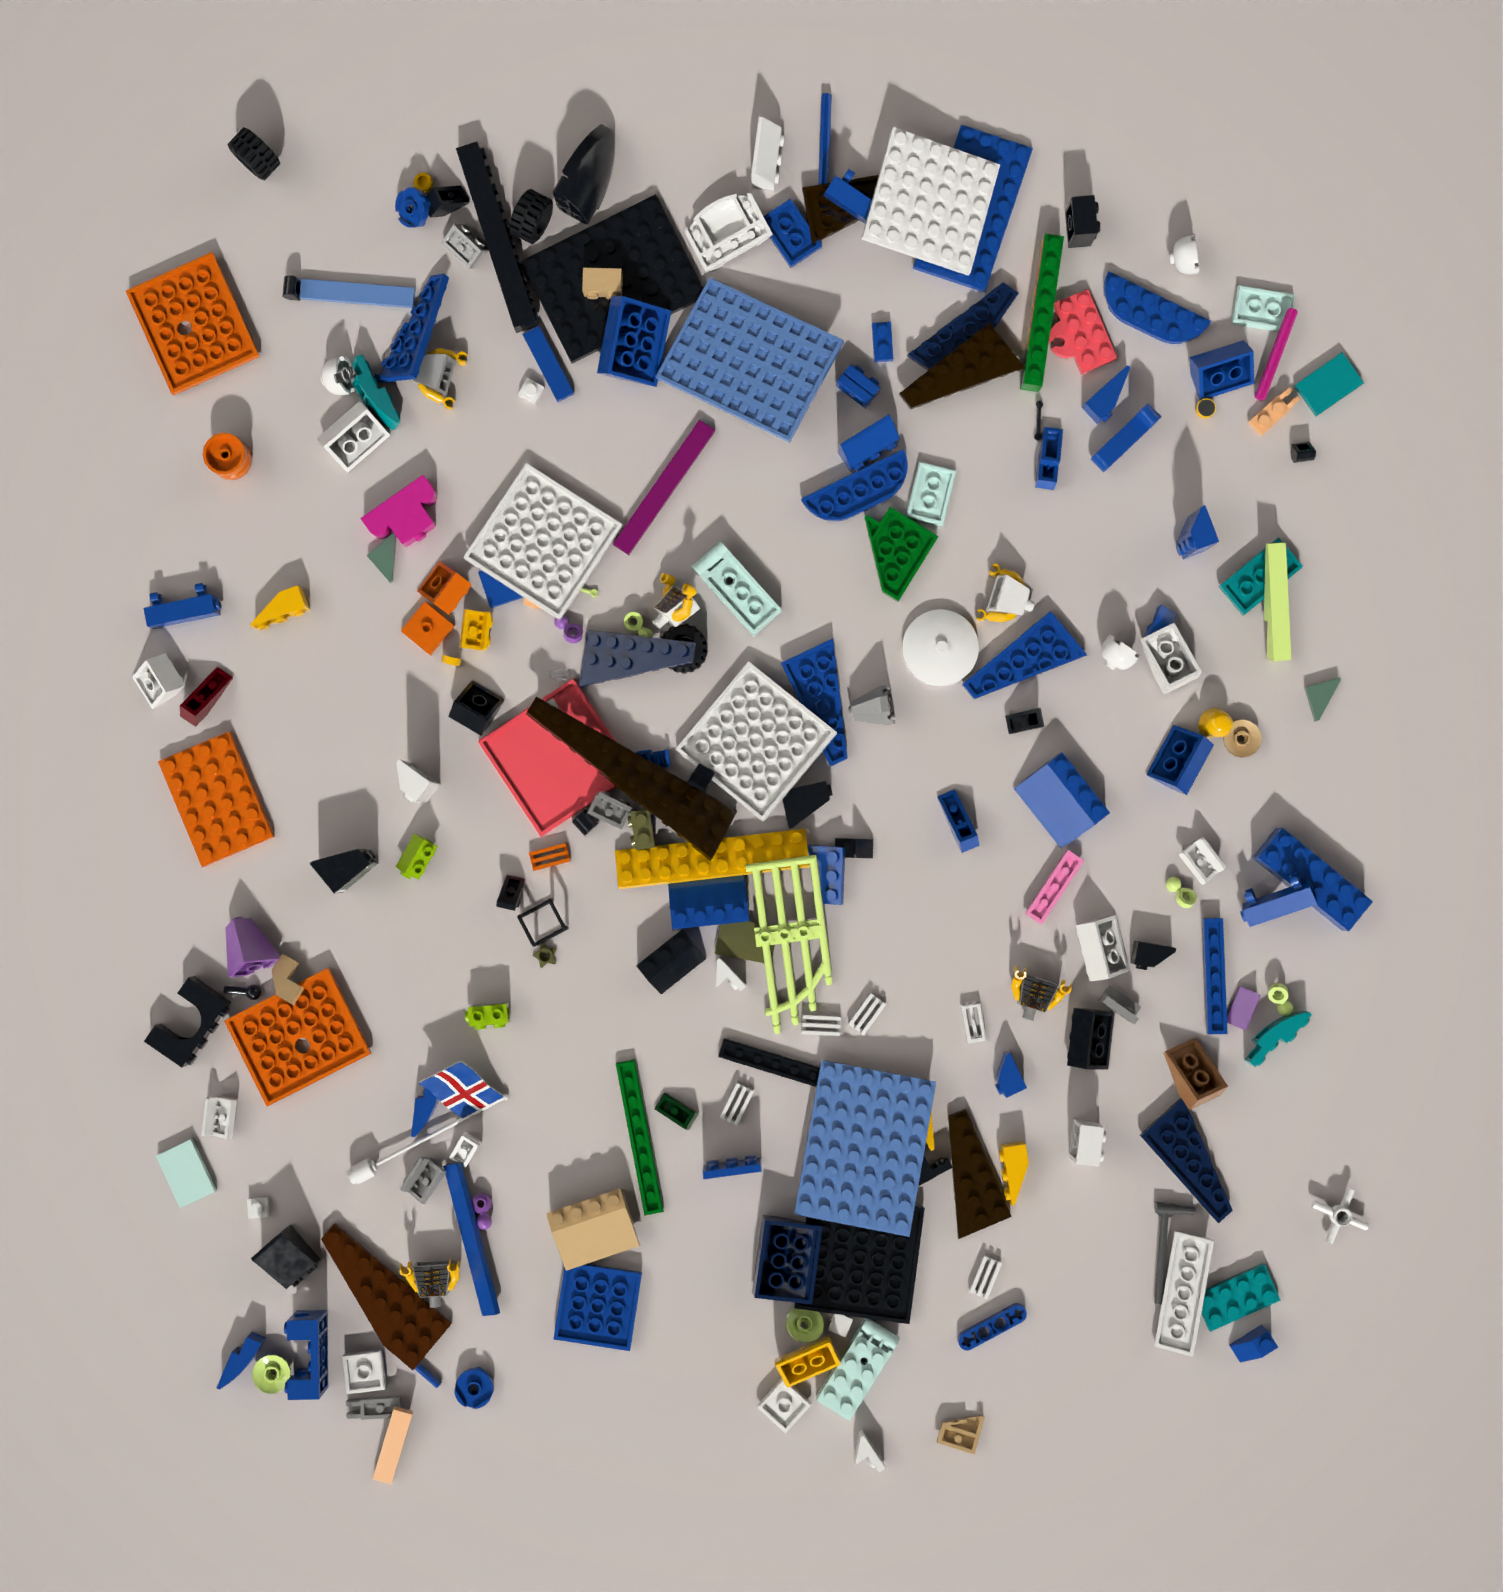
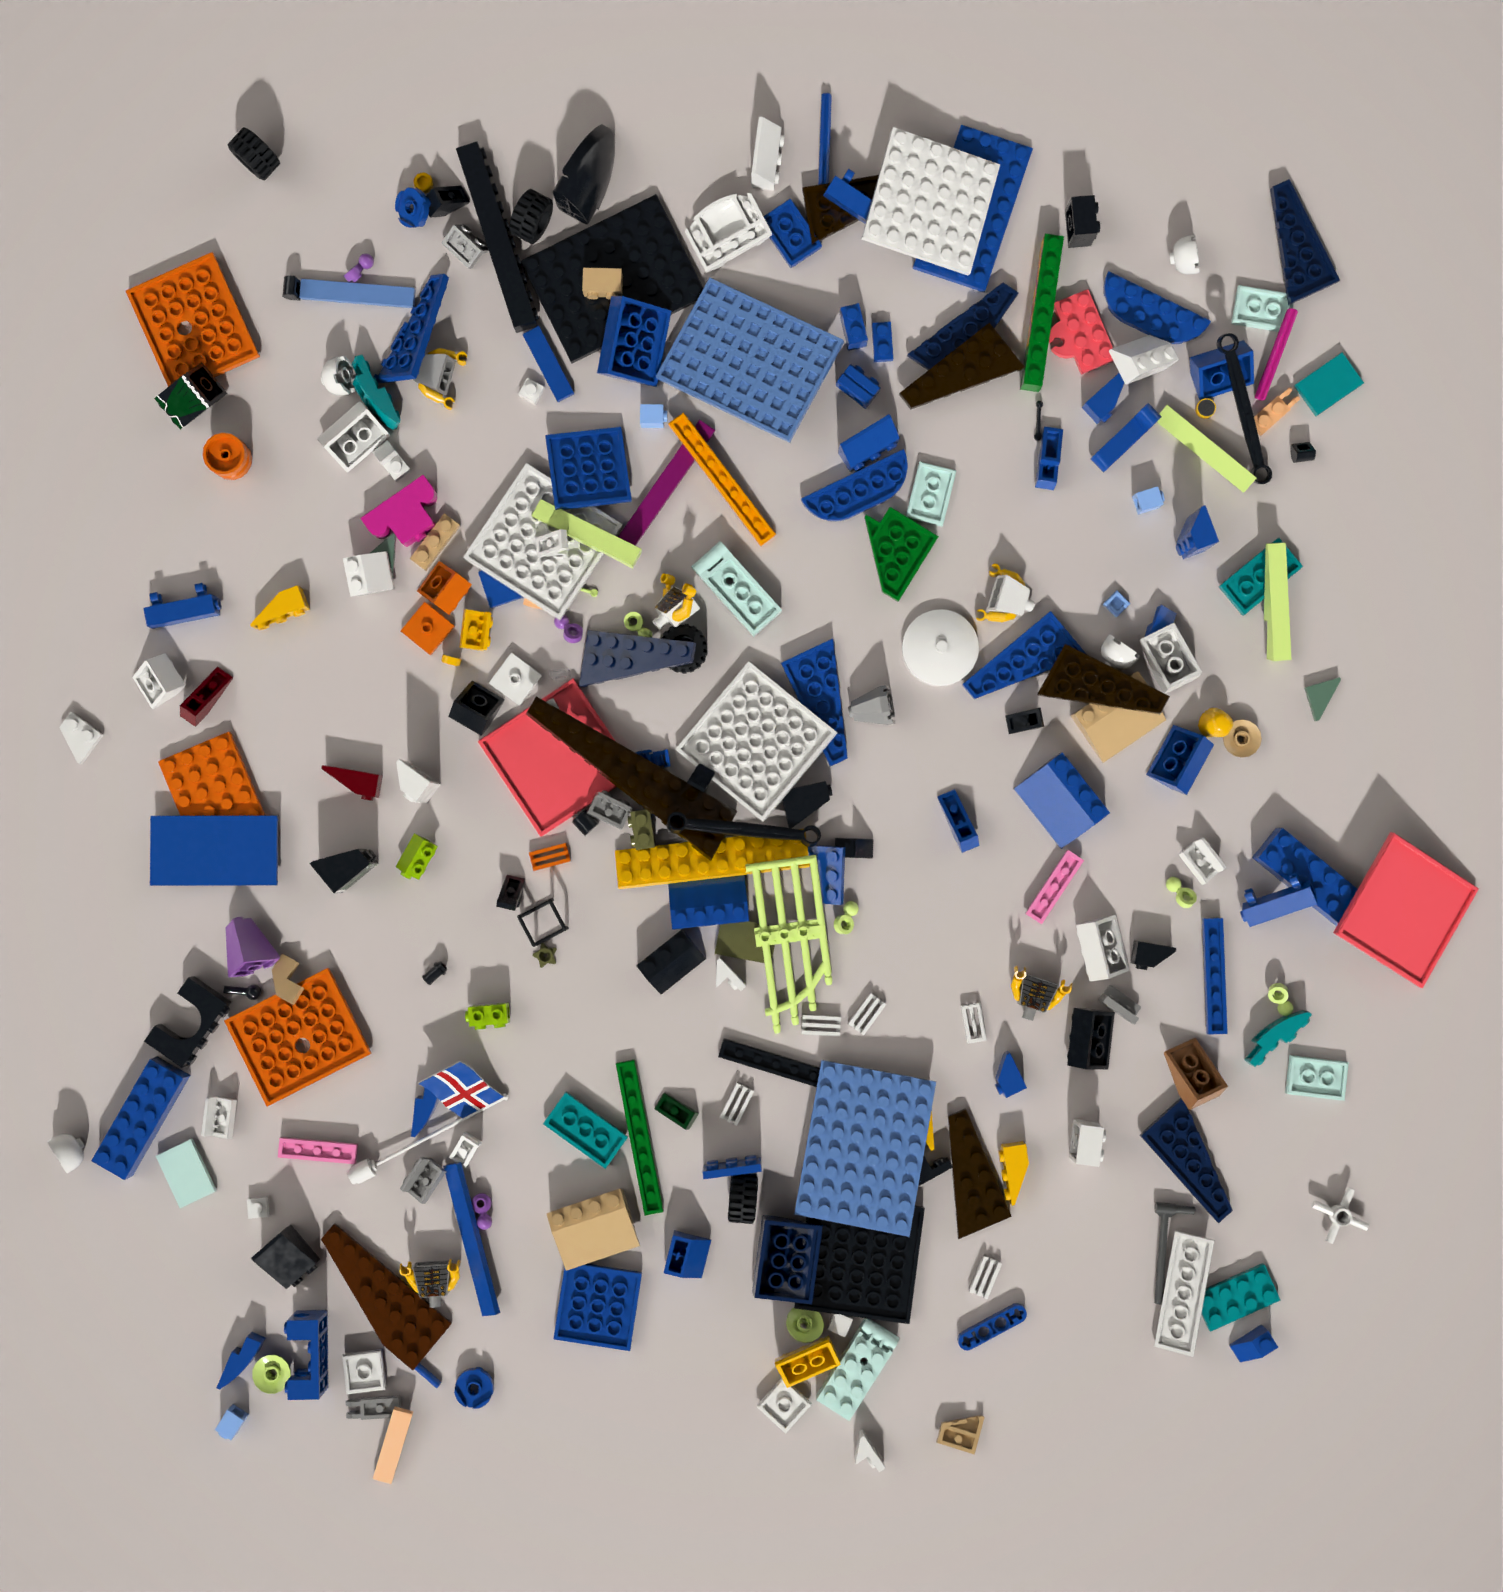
(67, 1150): none -> white cylinder
(80, 736): none -> white wing
(140, 1118): none -> blue brick
(190, 395): none -> slope
(213, 850): none -> blue piece
(231, 1422): none -> light blue brick
(317, 1150): none -> bright pink plate
(358, 782): none -> dark red slope
(365, 262): none -> medium lavender plate
(368, 573): none -> white slope
(391, 461): none -> white slope
(434, 973): none -> black pin
(435, 542): none -> tan plate
(515, 679): none -> white plate
(552, 544): none -> white slope
(585, 1130): none -> teal plate
(588, 468): none -> blue plate
(588, 534): none -> yellowish green slope
(653, 416): none -> light blue brick
(687, 1255): none -> blue slope
(722, 479): none -> light orange tile
(743, 829): none -> black piece
(743, 1198): none -> black tyre
(850, 909): none -> yellowish green plate
(853, 326): none -> blue brick
(1090, 681): none -> dark brown wing
(1113, 728): none -> tan slope
(1116, 603): none -> light blue tile
(1143, 358): none -> white slope
(1148, 500): none -> light blue brick
(1206, 449): none -> yellowish green slope
(1242, 1008): medium lavender slope -> none
(1244, 407): none -> black piece
(1301, 252): none -> dark blue wing
(1316, 1077): none -> light aqua tile
(1406, 910): none -> coral tile

